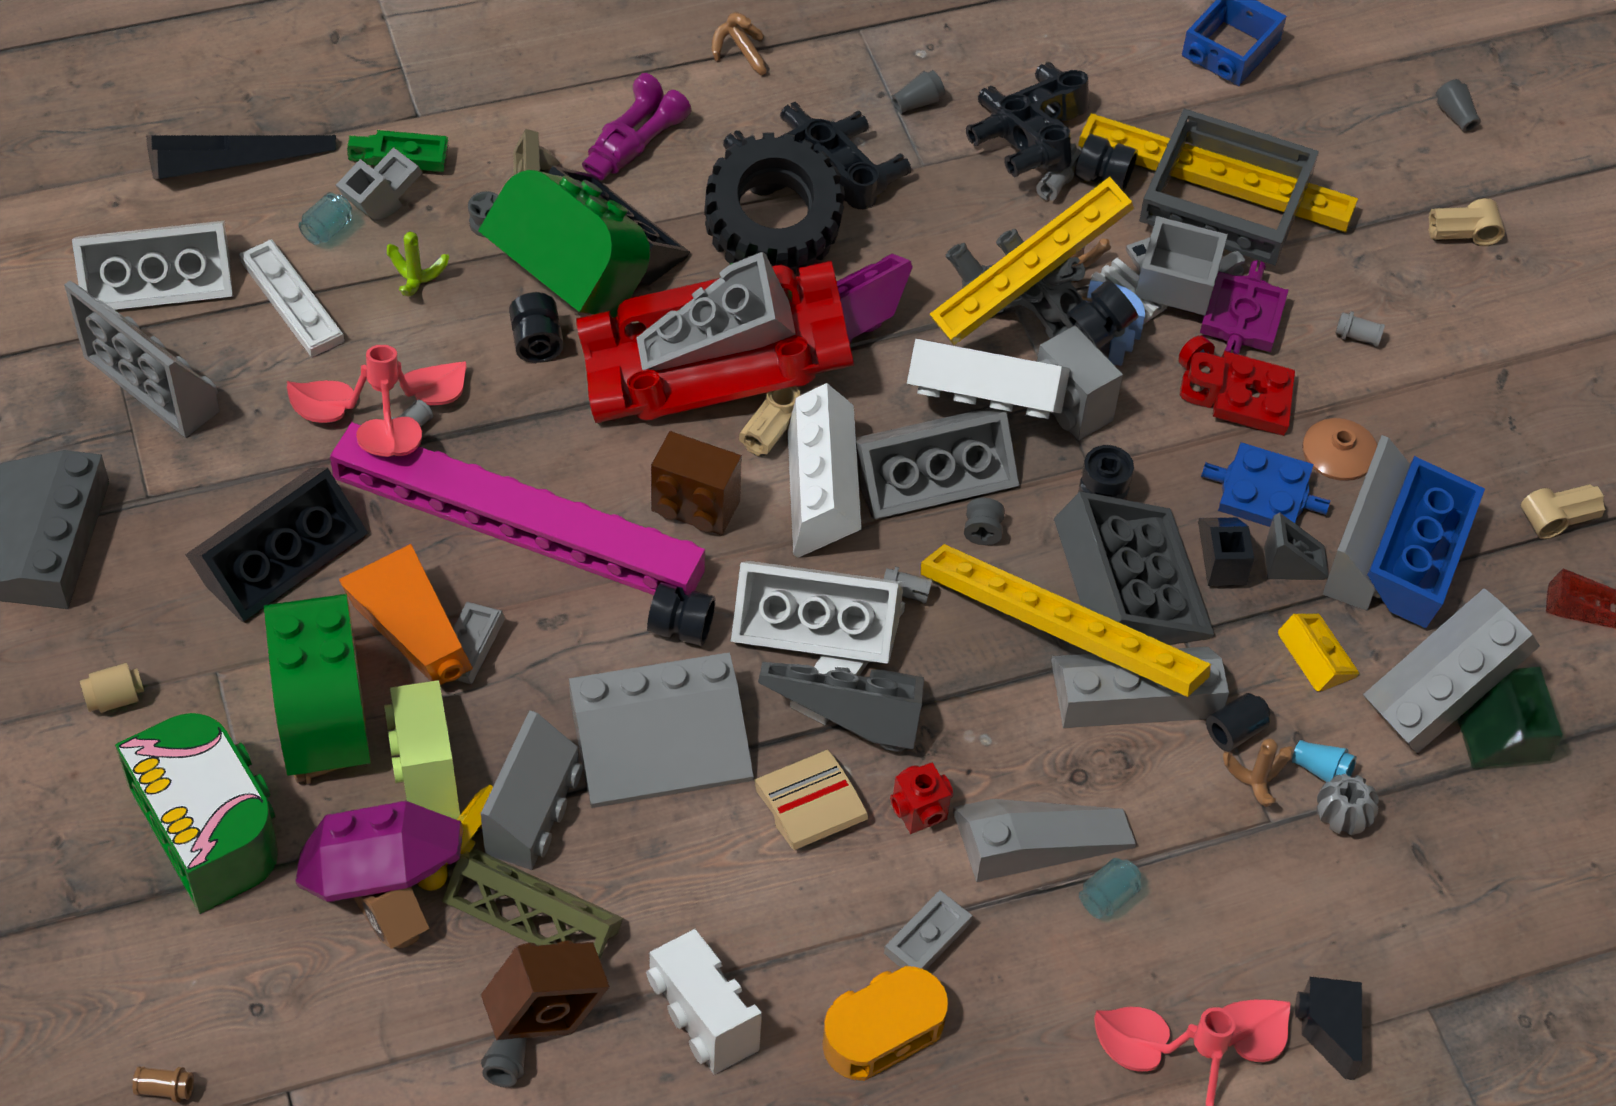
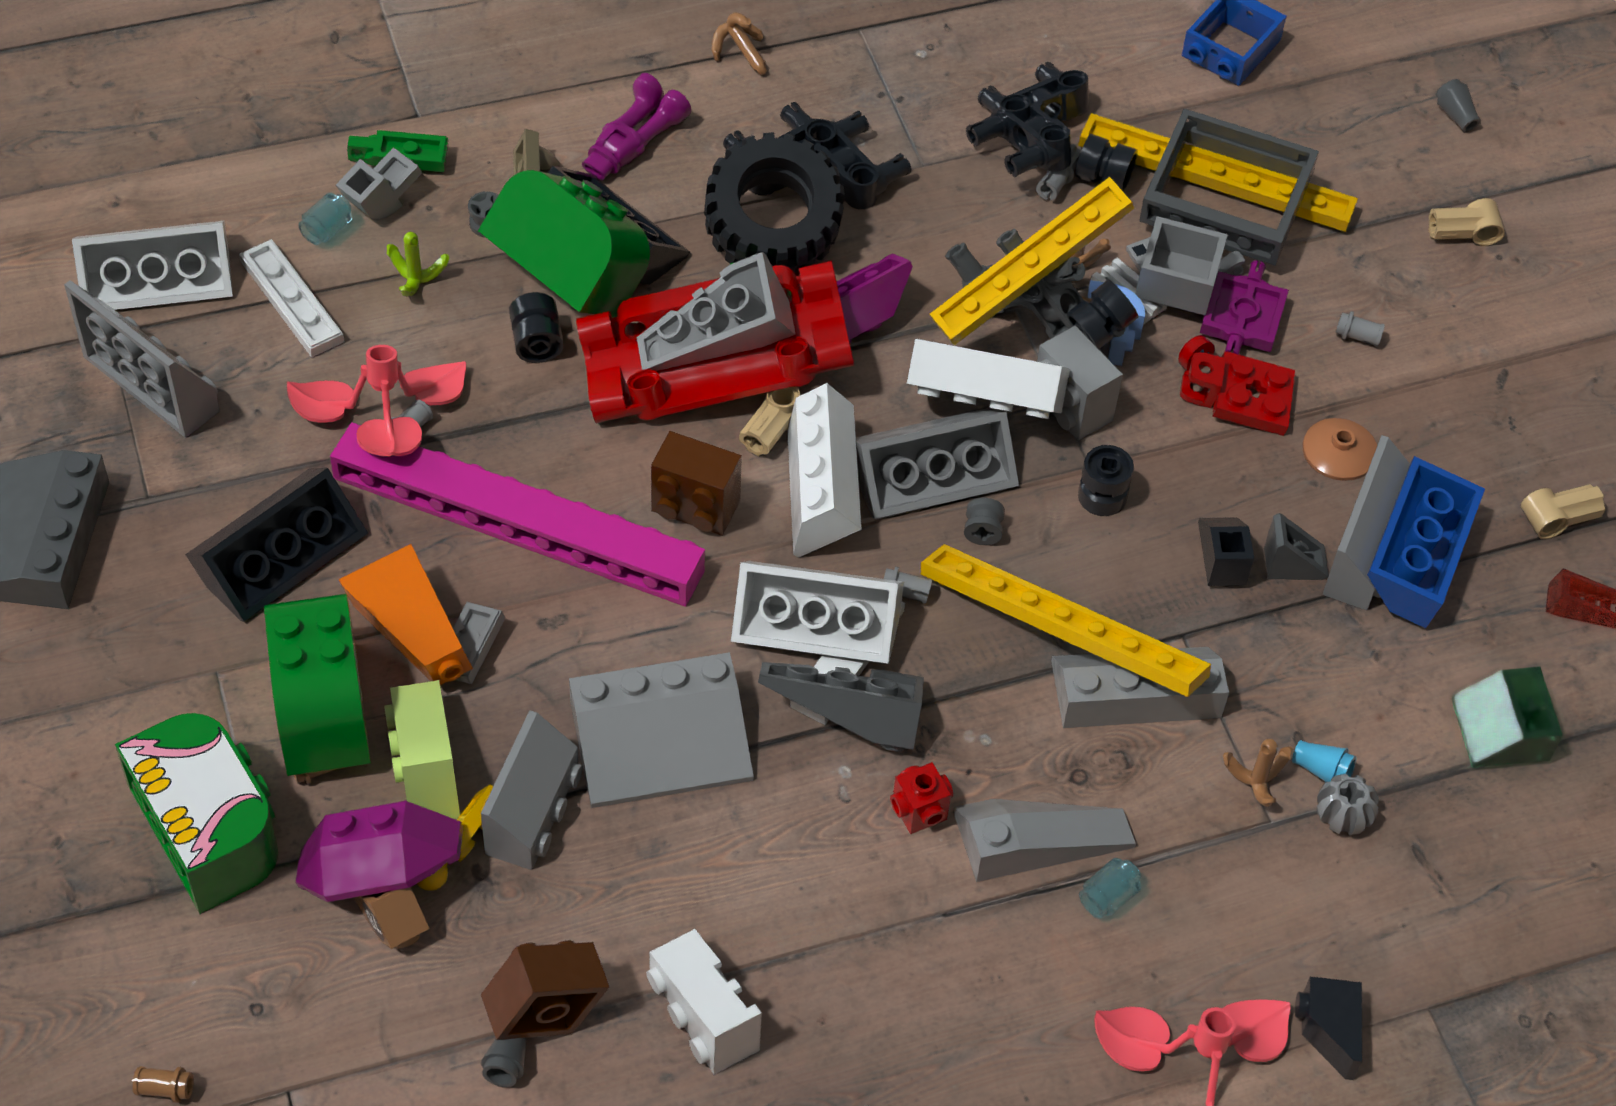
(111, 688): tan brick -> none
(200, 153): black wedge -> none
(528, 891): olive fence -> none
(681, 614): black wheel -> none
(811, 799): tan slope -> none
(884, 1022): light orange brick -> none
(919, 92): dark grey cone -> none
(928, 933): light grey plate -> none
(1132, 567): dark grey slope -> none
(1238, 721): black brick -> none
(1265, 484): blue plate -> none
(1317, 651): yellow slope -> none
(1452, 669): light grey slope -> none

